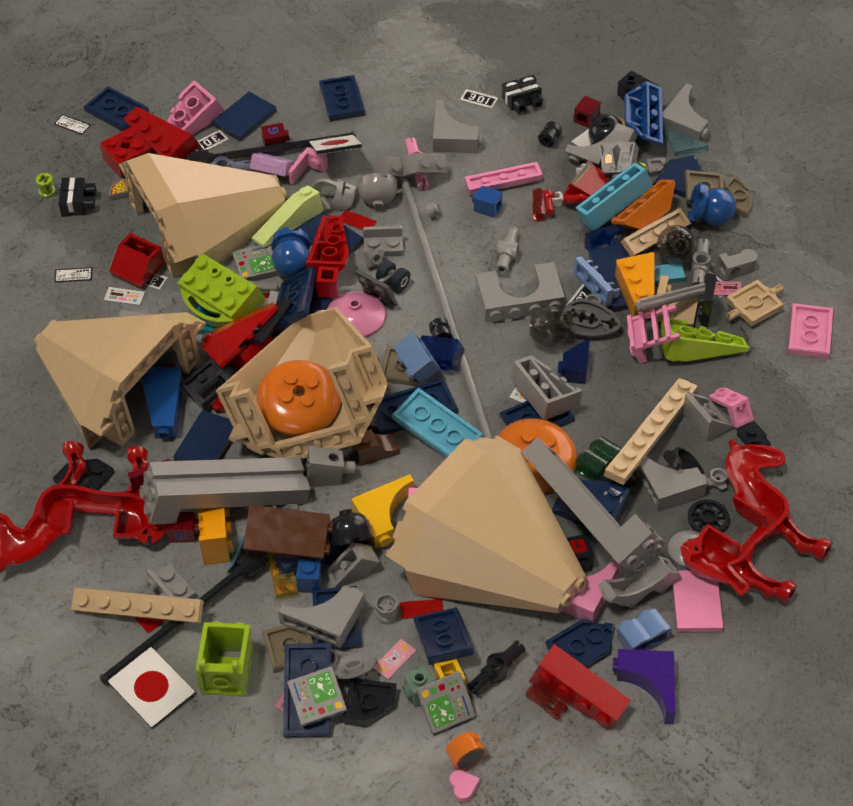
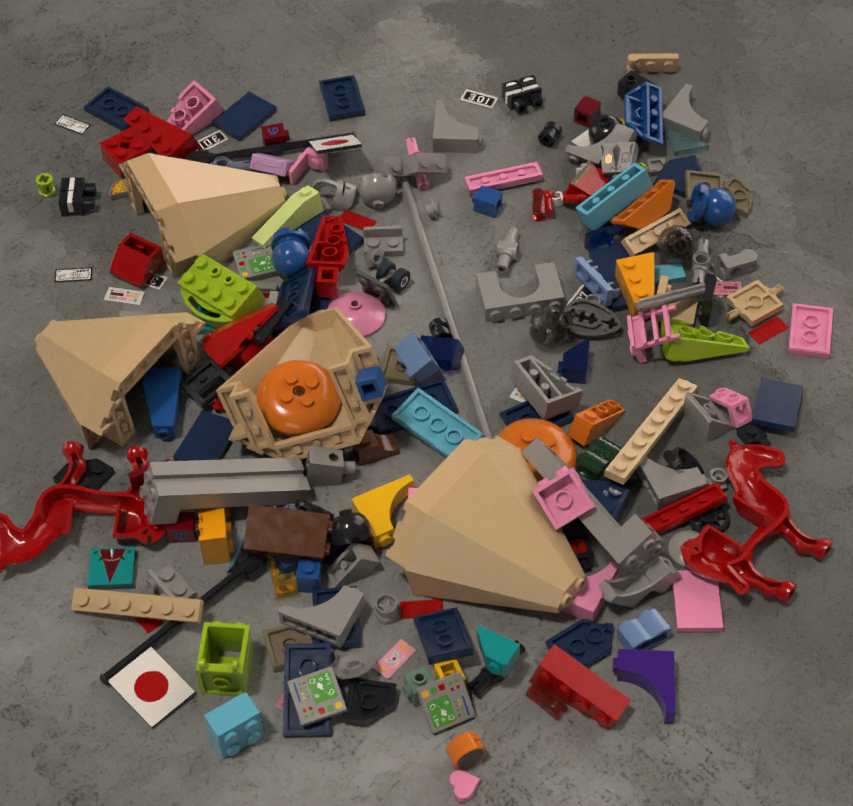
(111, 568): none -> teal tile
(234, 725): none -> medium azure brick
(306, 506): none -> black wheel
(370, 383): none -> blue brick
(497, 651): none -> teal slope
(563, 497): none -> bright pink plate
(595, 421): none -> orange slope
(652, 63): none -> tan plate
(686, 508): none -> red tile
(768, 330): none -> red sticker
(777, 405): none -> dark blue tile

